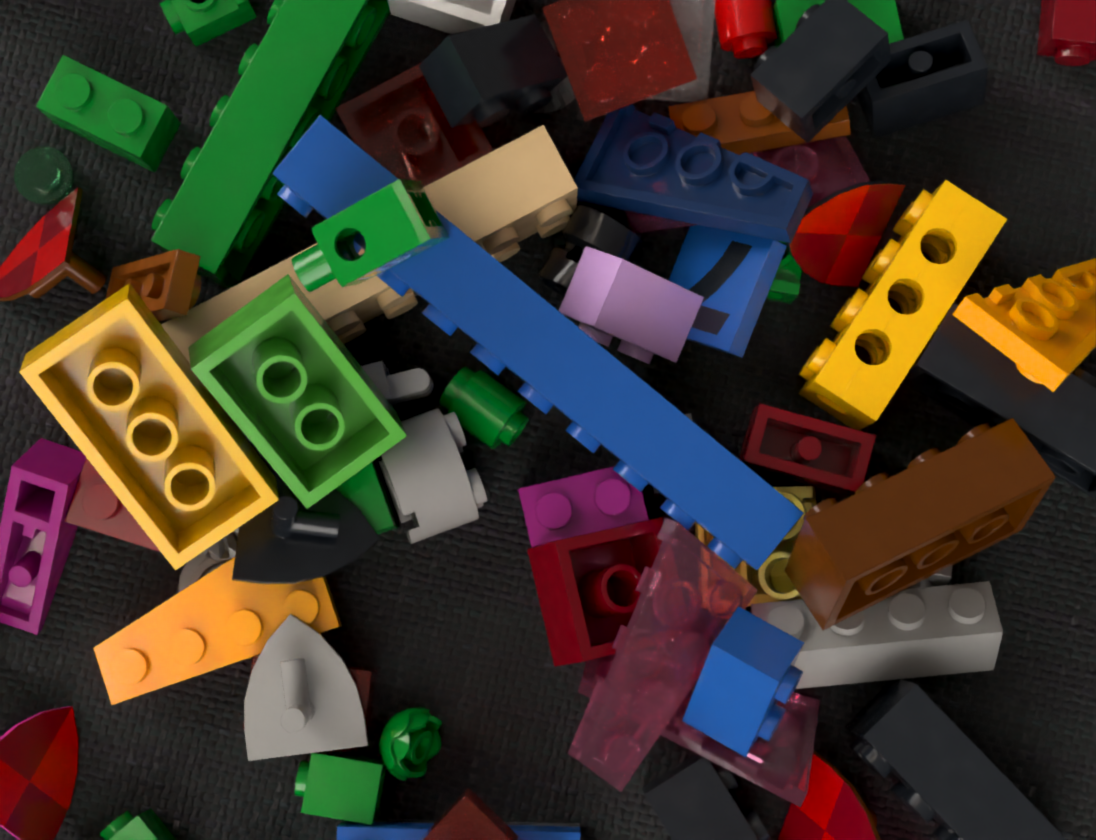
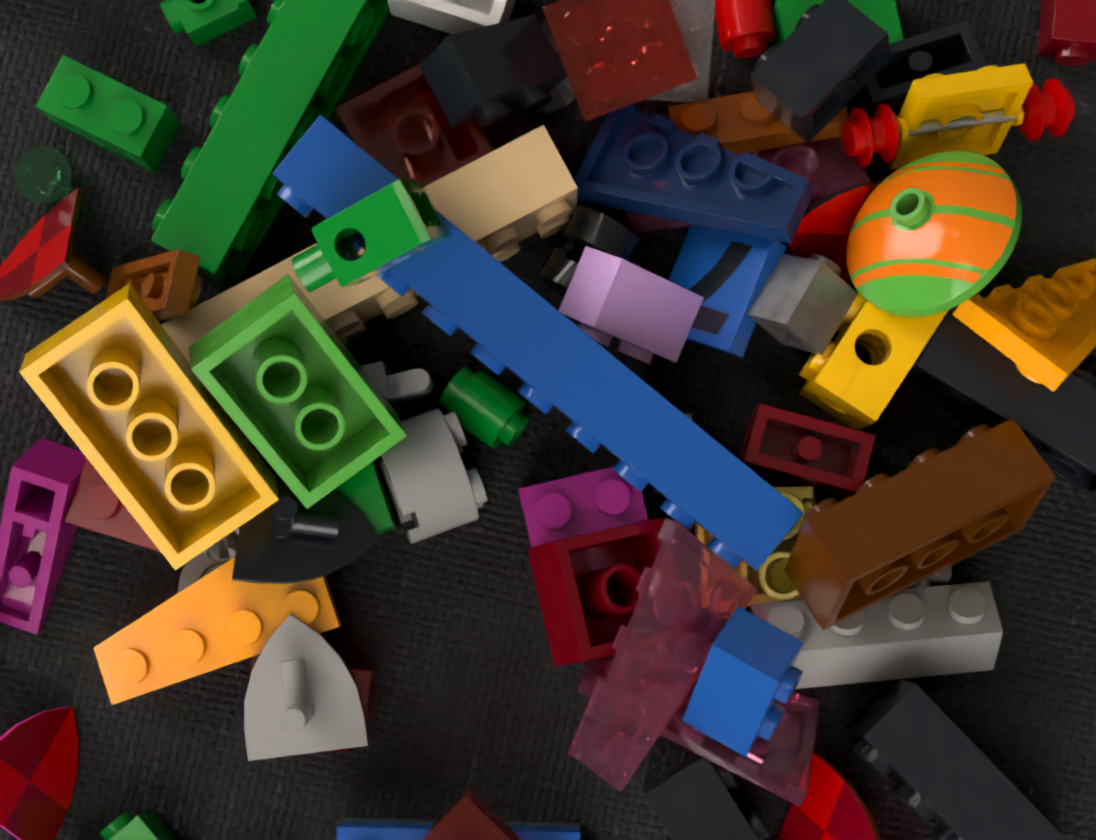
(341, 786): green brick -> none
(410, 742): green plate -> none
(803, 302): none -> flat silver brick
(934, 233): none -> dish
(959, 114): none -> plate

